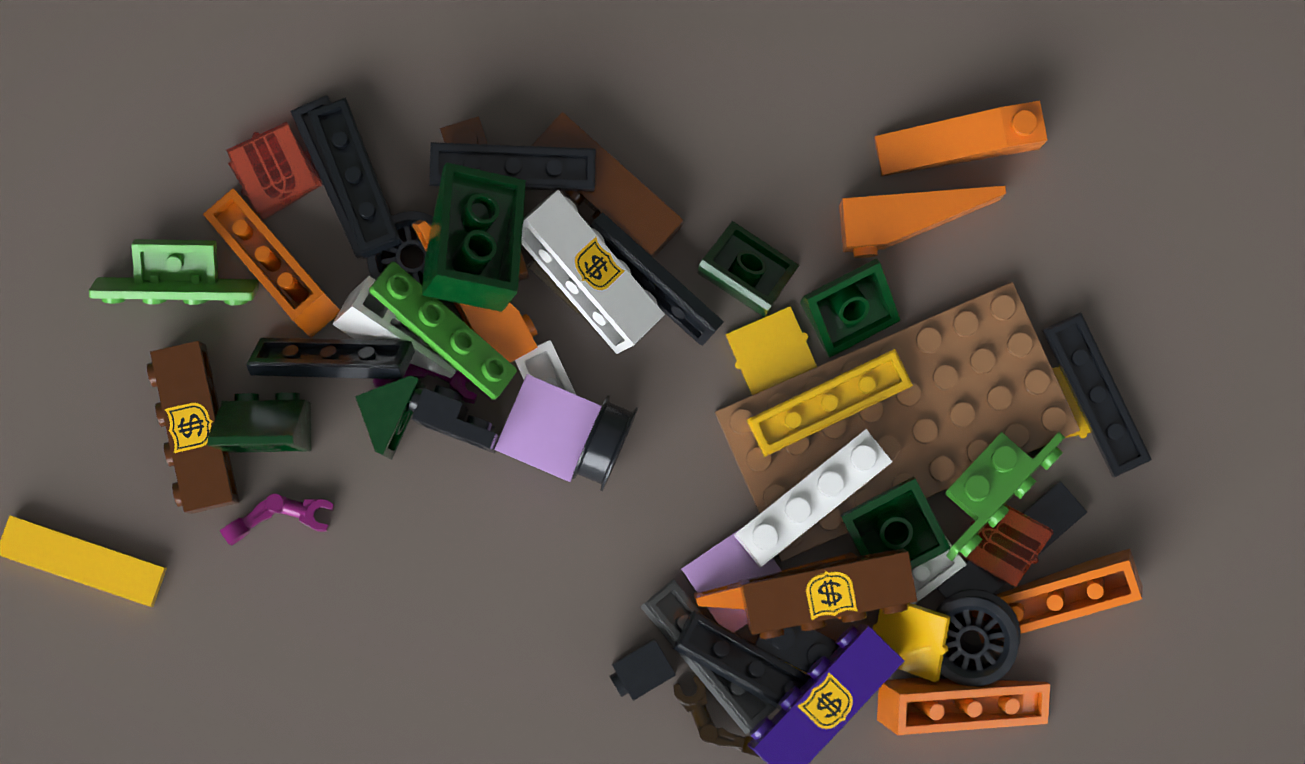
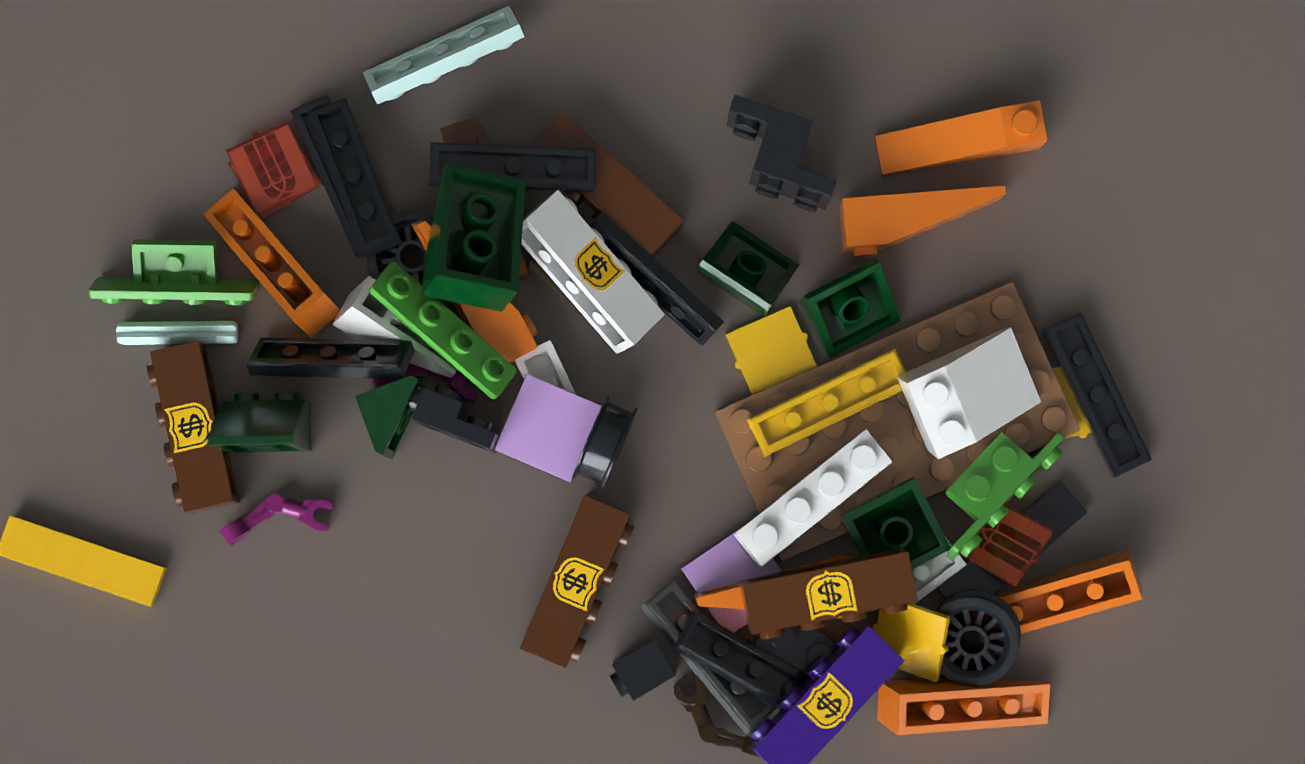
(177, 332): none -> light aqua axle
(443, 55): none -> light aqua plate
(575, 582): none -> reddish brown brick
(779, 154): none -> black bracket
(969, 392): none -> white slope

